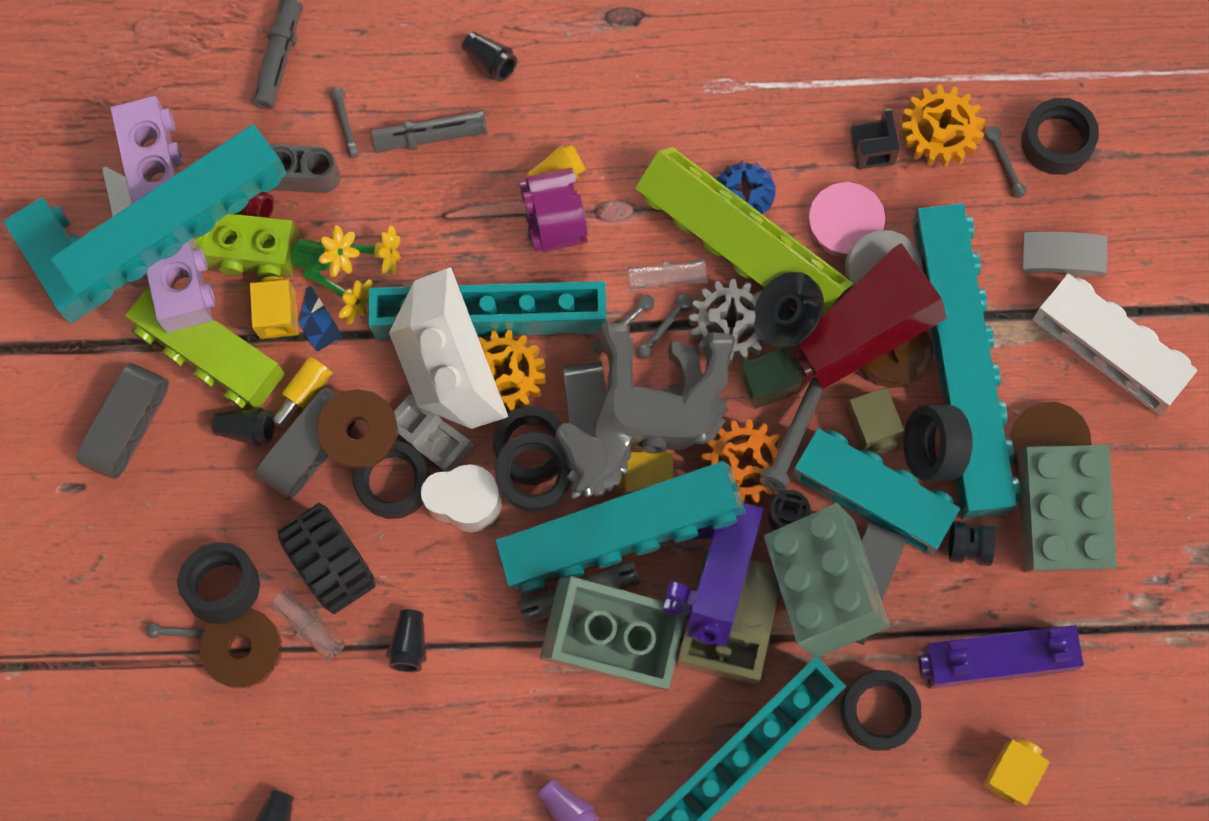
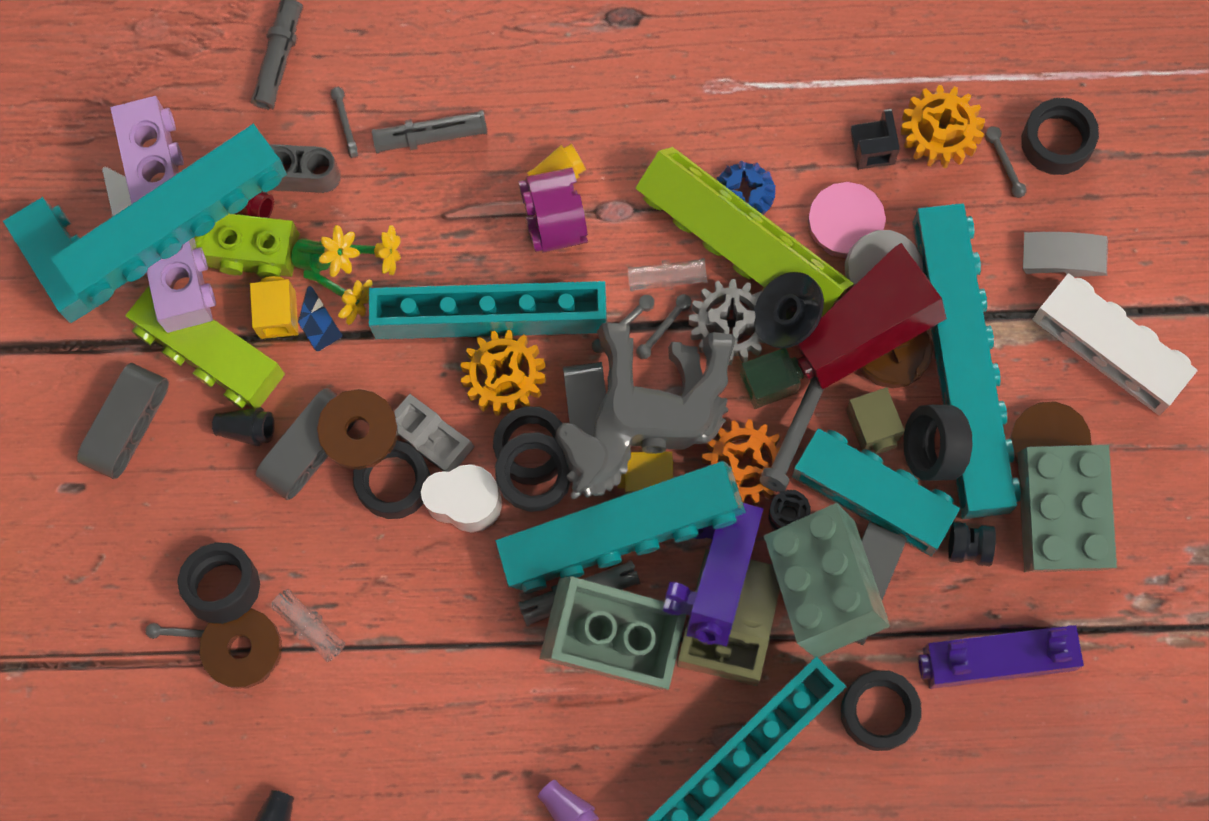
(302, 389): yellow piece -> none
(326, 558): black tyre -> none
(407, 644): black cone -> none
(444, 354): white wedge -> none
(490, 56): black cone -> none
(1016, 772): yellow brick -> none

